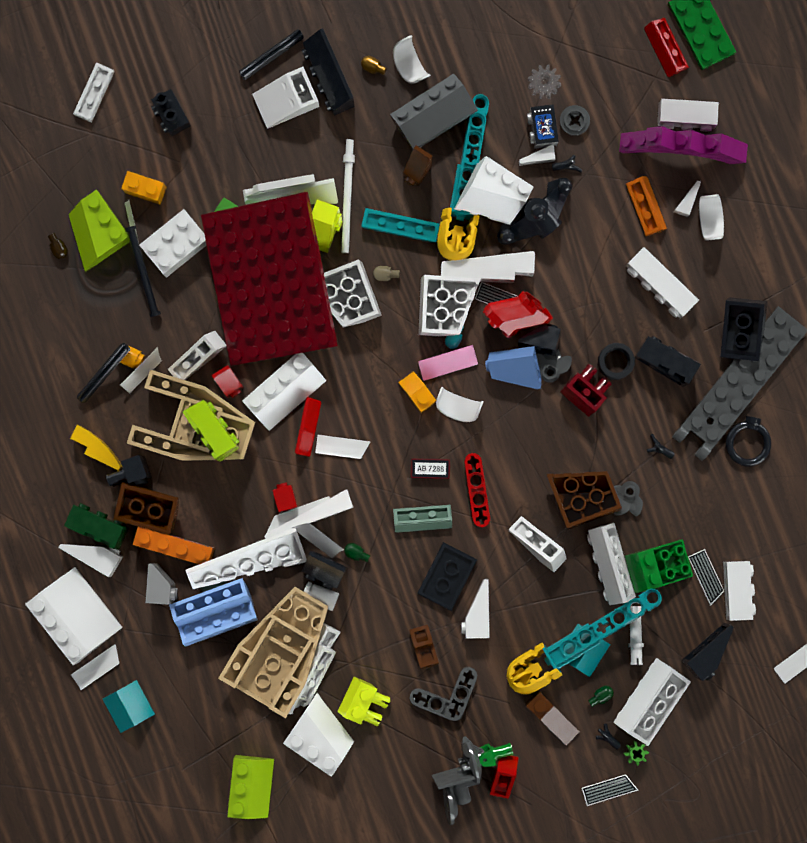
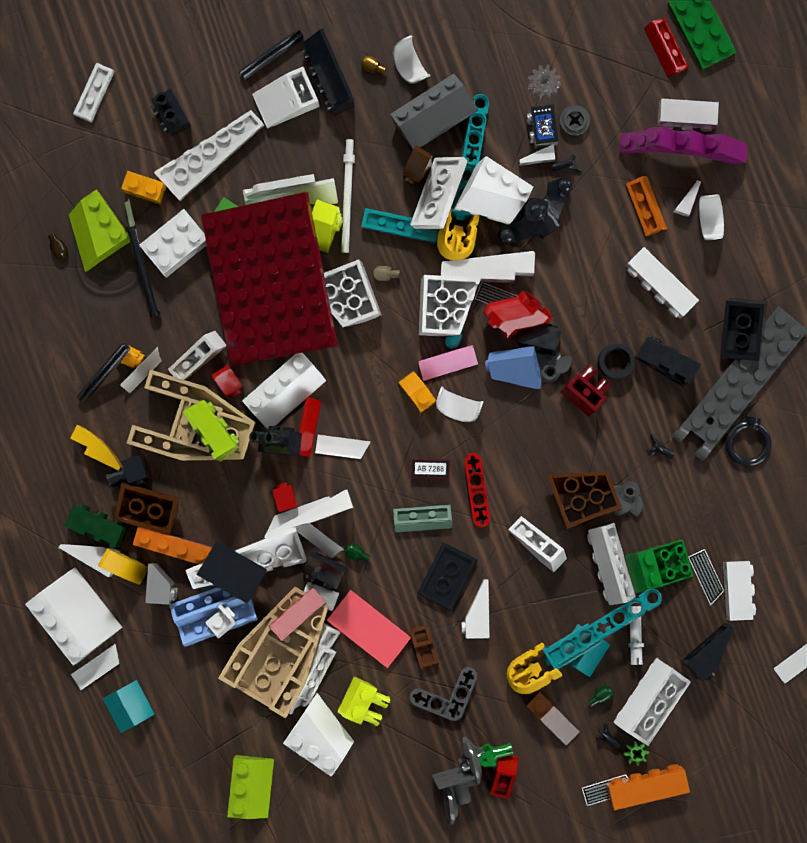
(123, 566): none -> yellow slope
(197, 164): none -> white wing
(221, 621): none -> white bracket
(231, 572): none -> black tile
(277, 441): none -> black brick
(297, 614): none -> slope
(369, 628): none -> coral tile
(438, 193): none -> white plate
(647, 787): none -> orange brick

